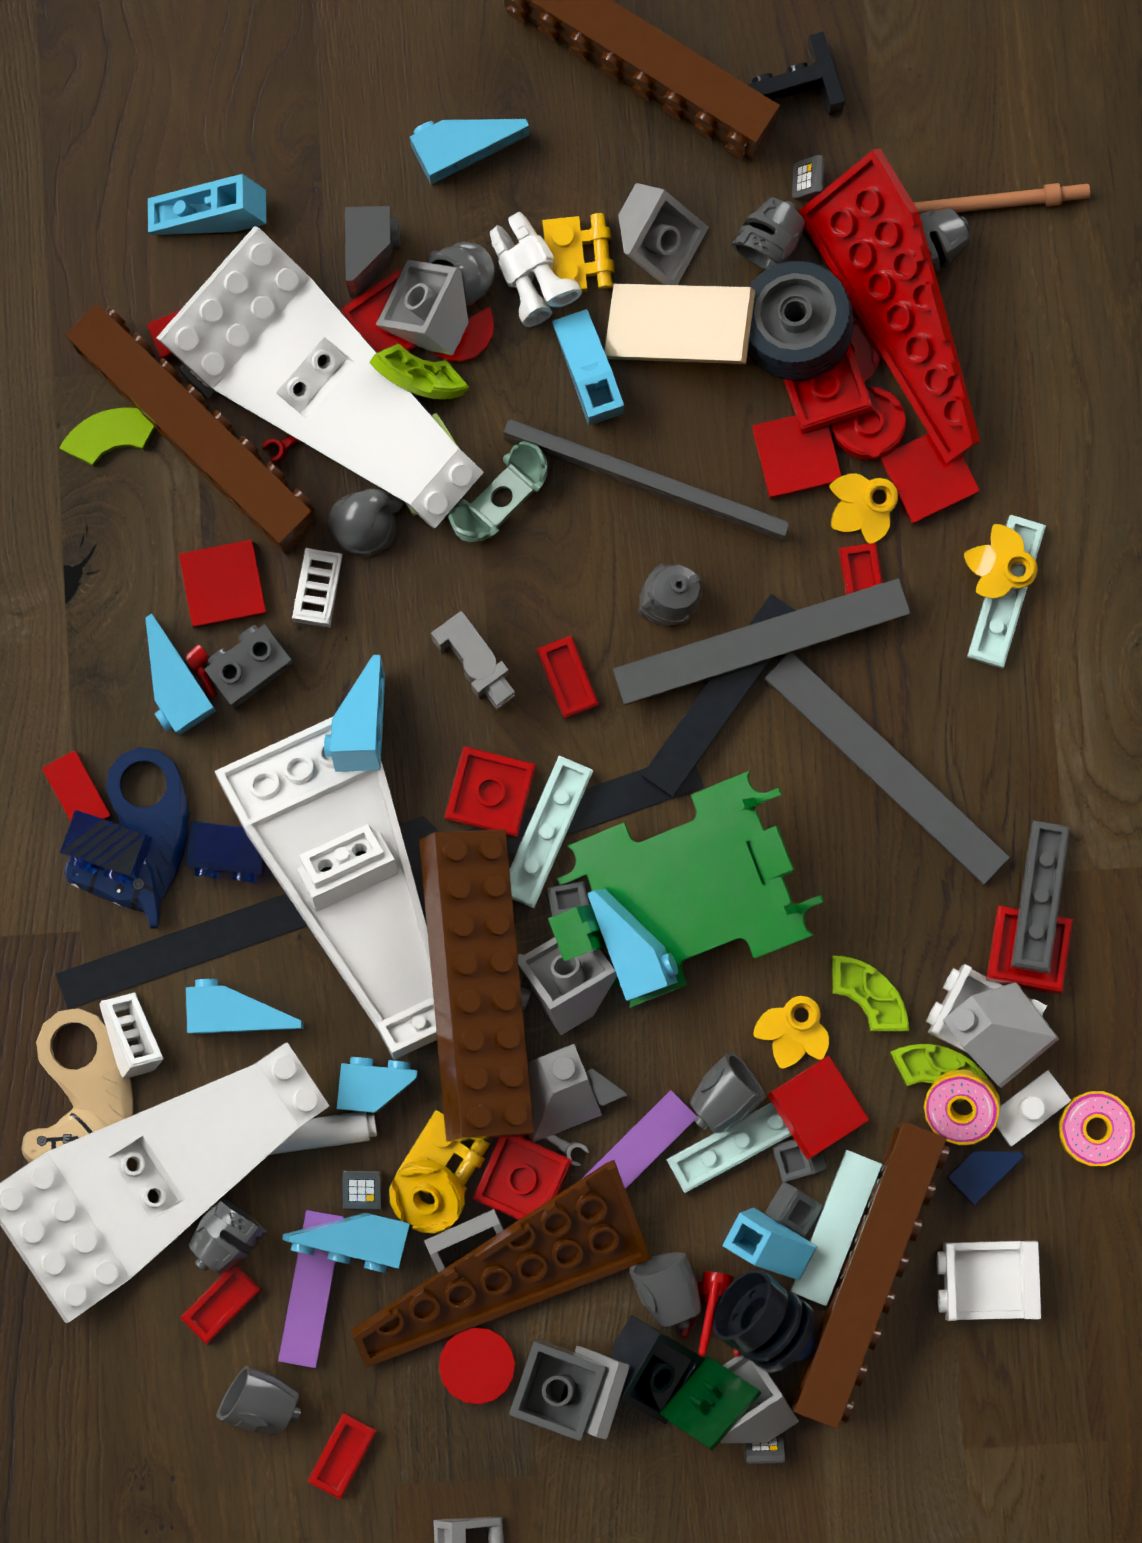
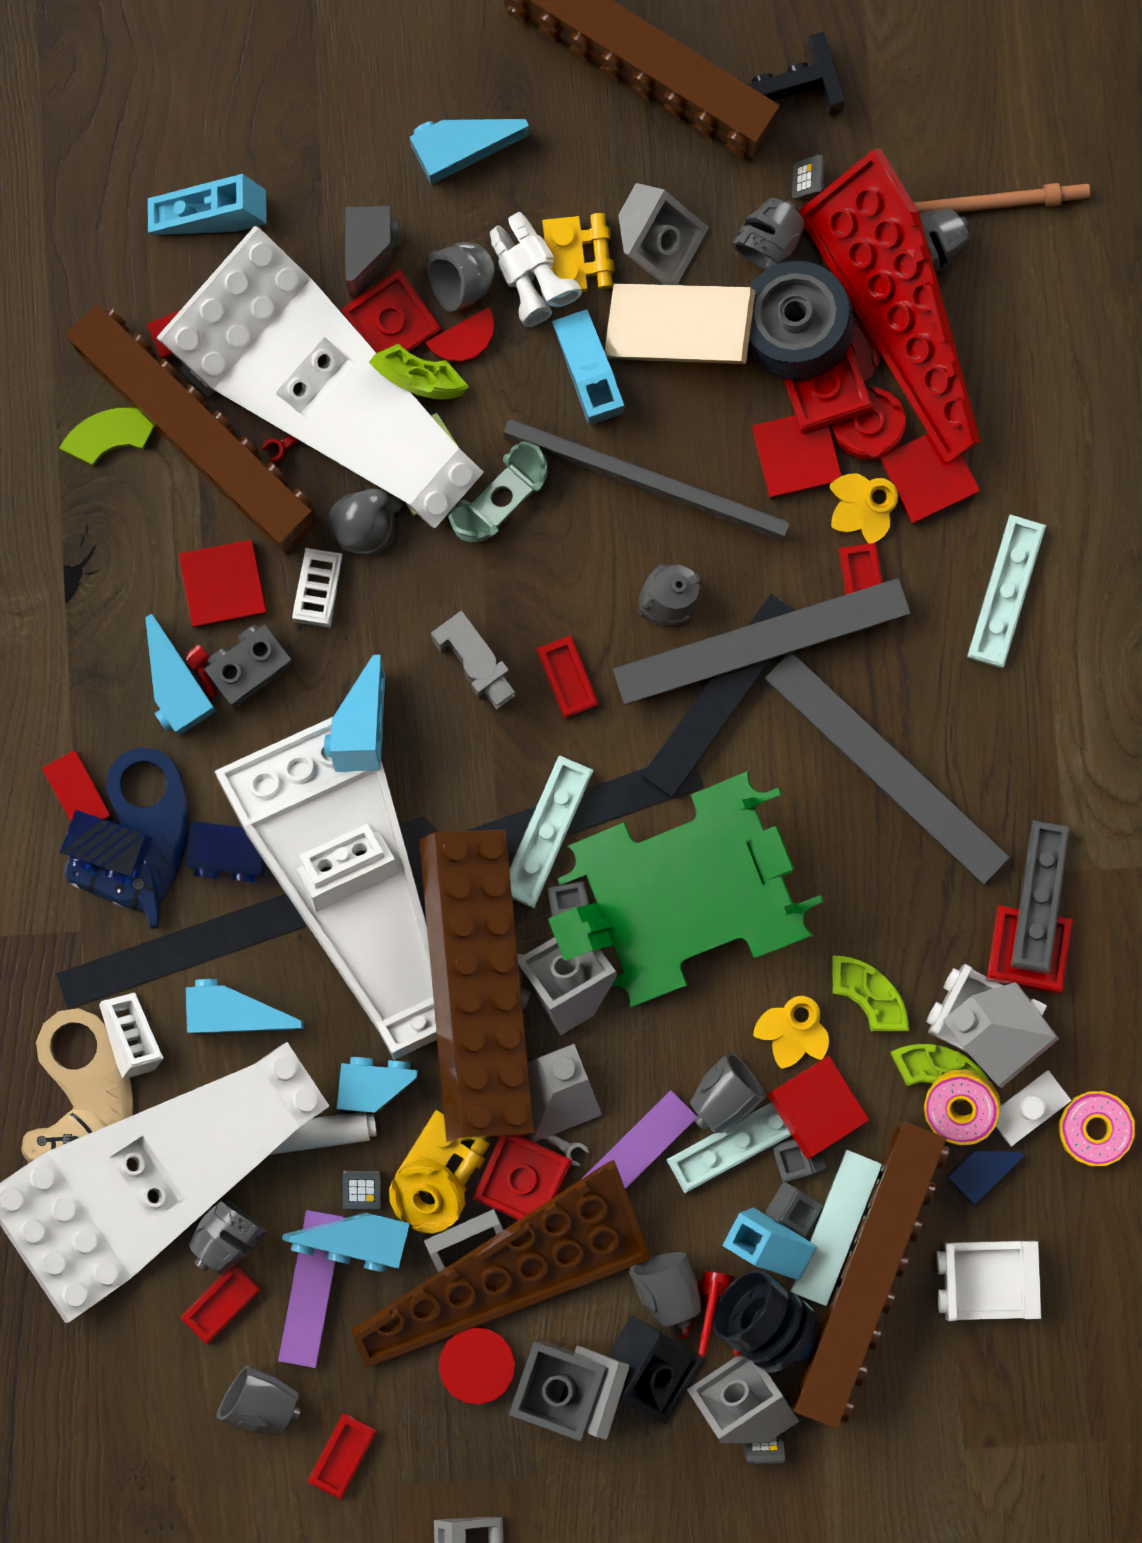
(427, 307): light grey slope -> none
(490, 791): red tile -> none
(604, 1089): dark grey slope -> none
(635, 953): medium azure slope -> none
(710, 1403): dark green piece -> none
(995, 562): yellow plate -> none

